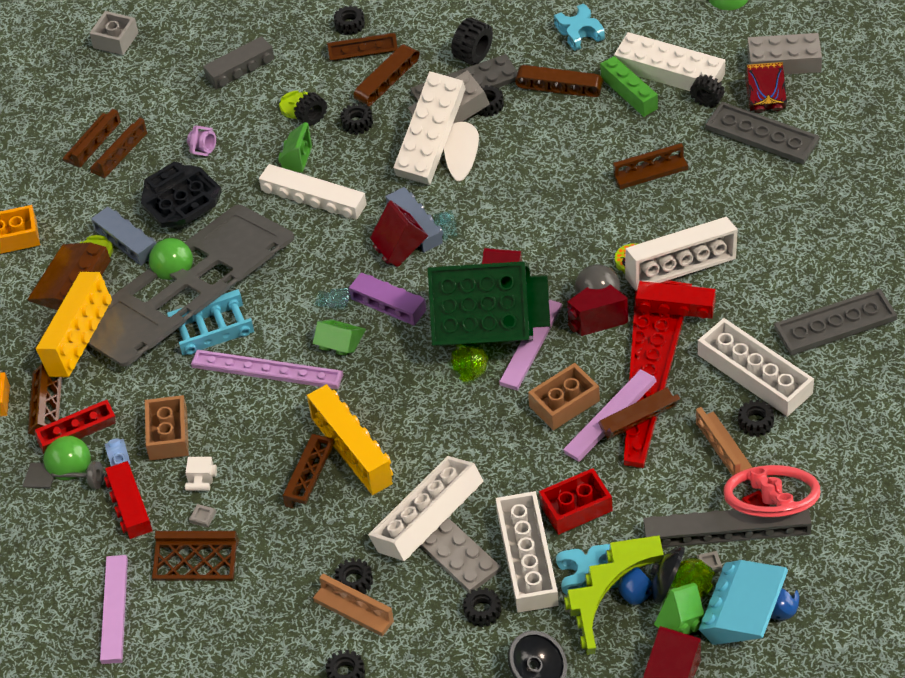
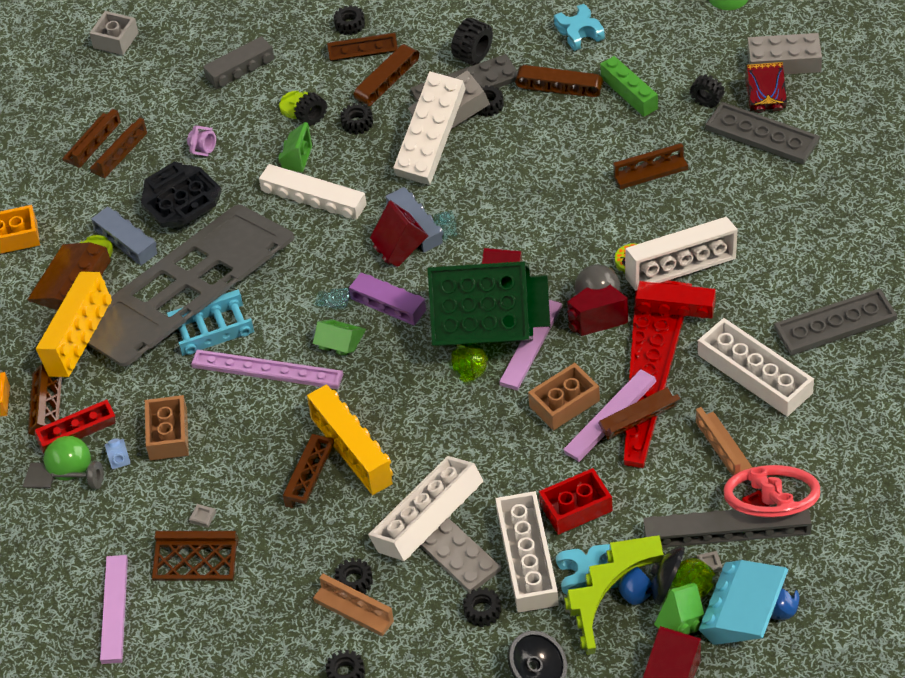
(128, 499): red brick -> none
(169, 257): bright green piece -> none
(200, 473): white brick -> none
(461, 149): white shield -> none
(667, 62): white brick -> none
(757, 427): black tyre -> none

